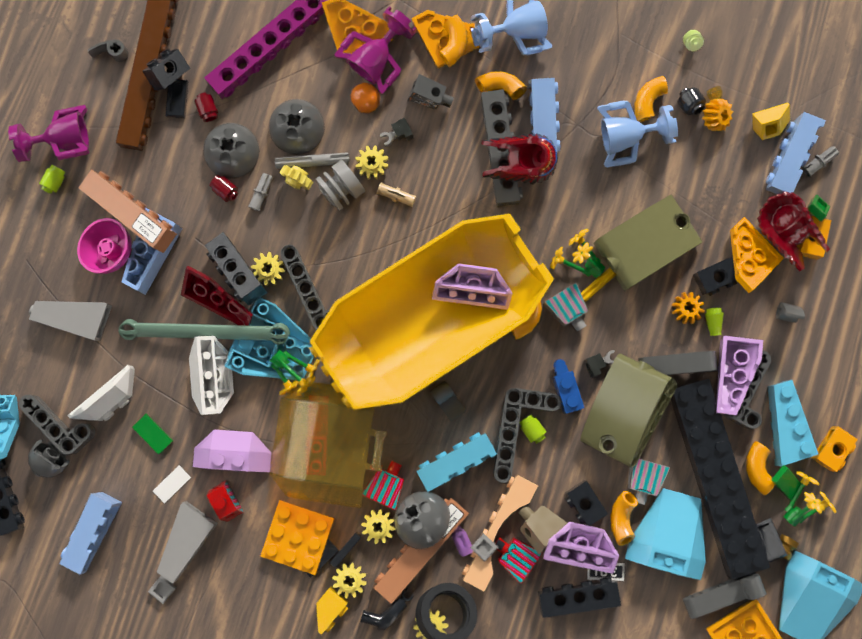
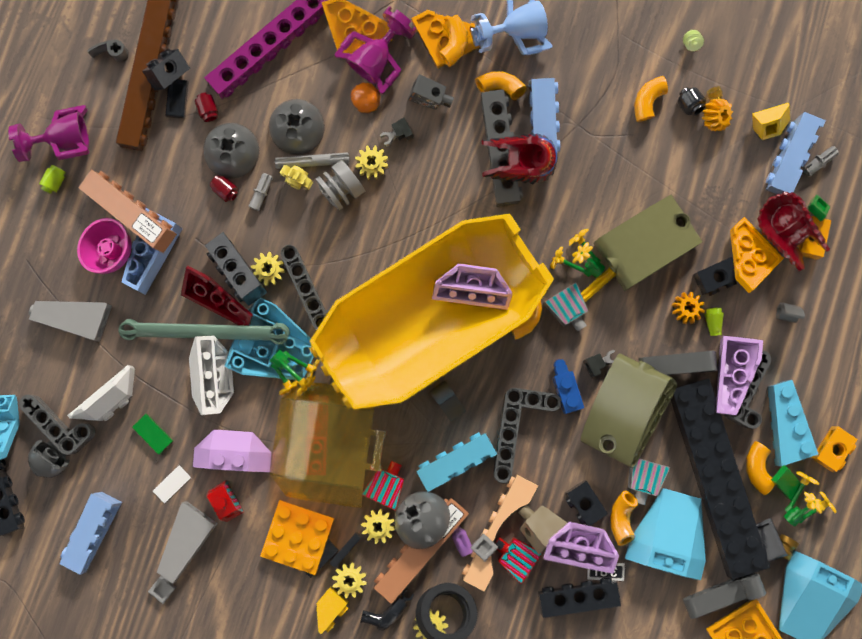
(396, 194): tan pin -> none
(533, 429): lime brick -> none
(625, 132): light blue piece -> none

